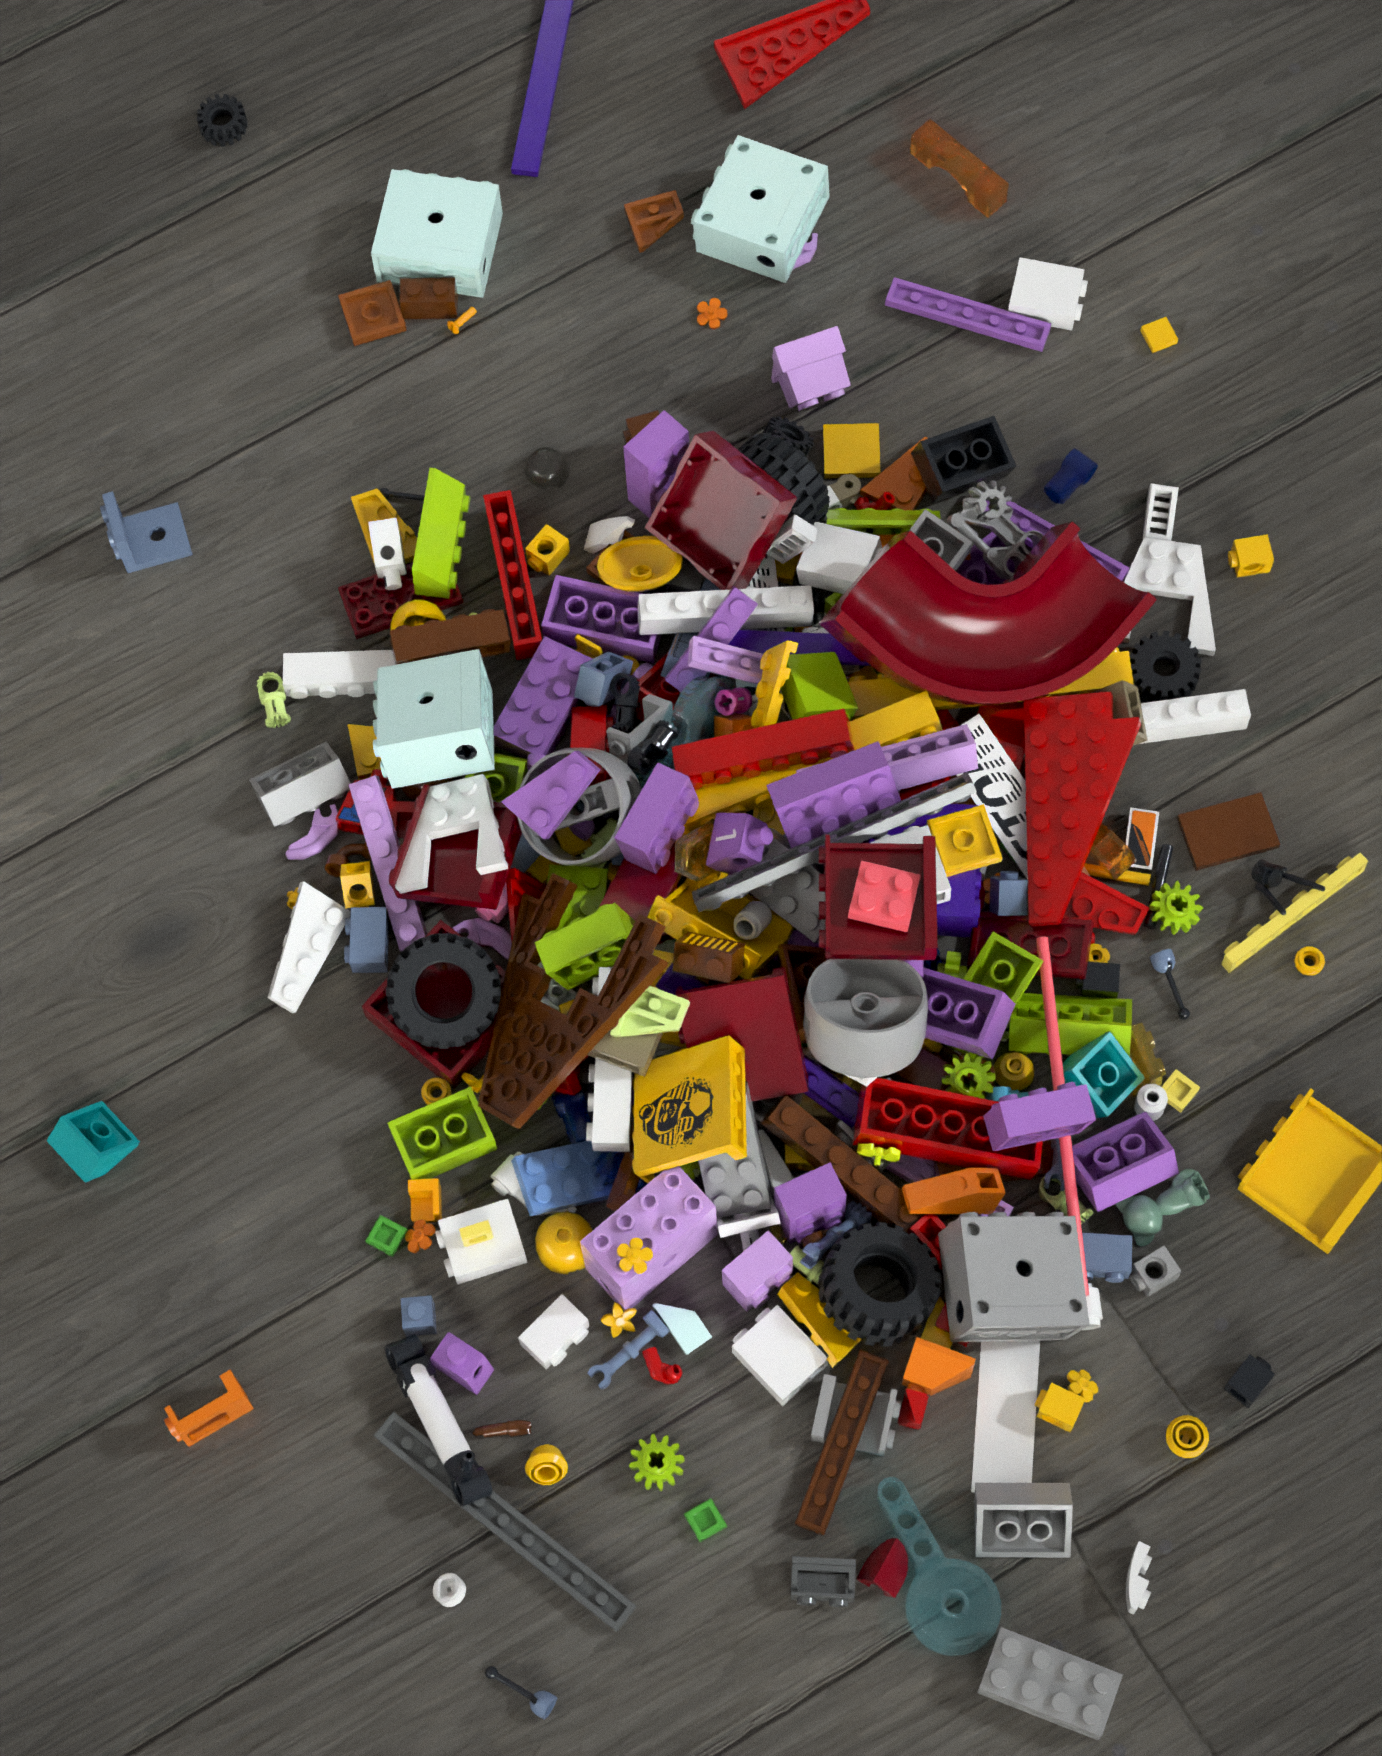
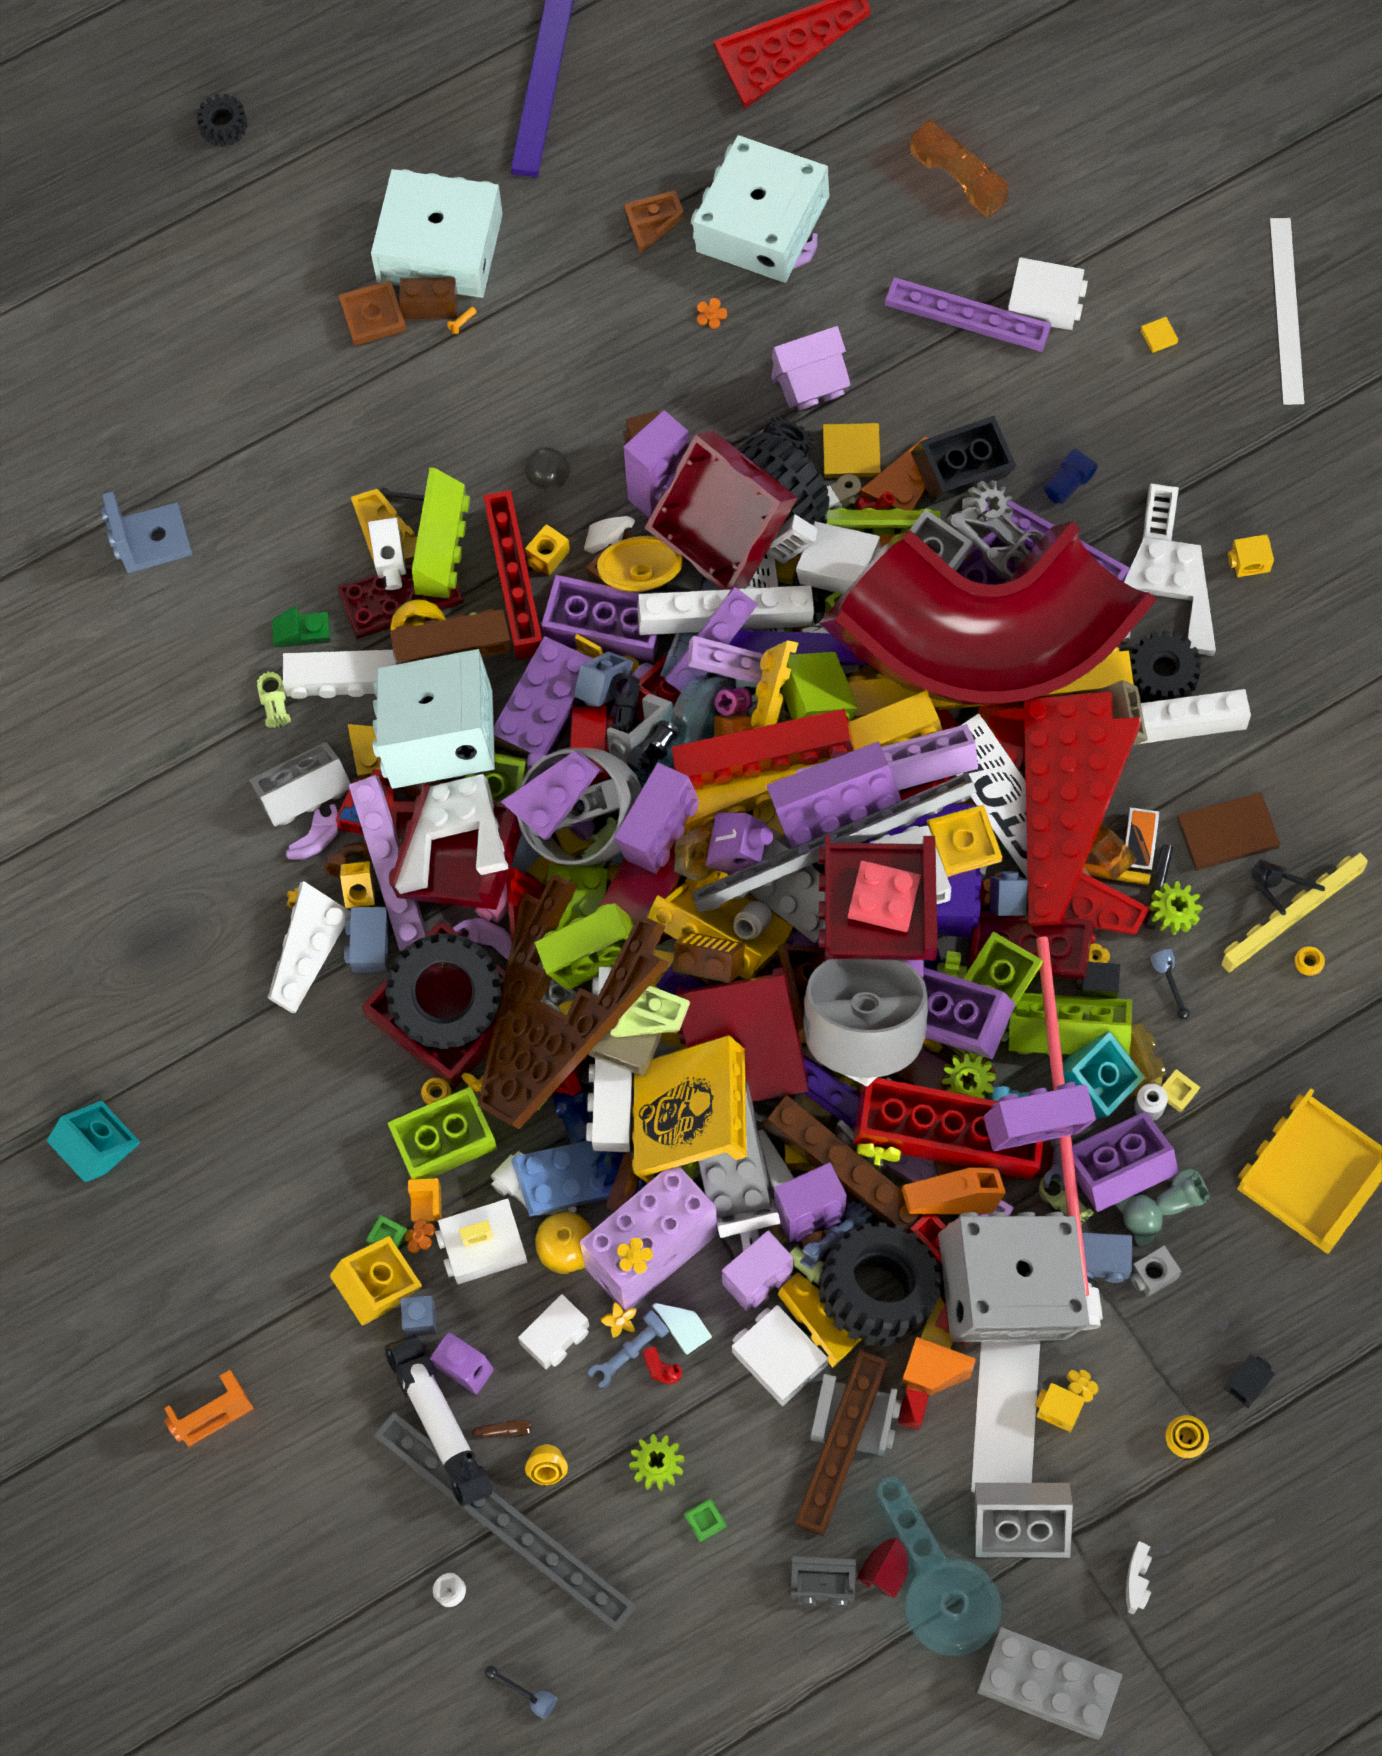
(300, 629): none -> green slope
(374, 1280): none -> yellow slope
(1010, 1075): yellow cone -> none
(1287, 311): none -> white sticker

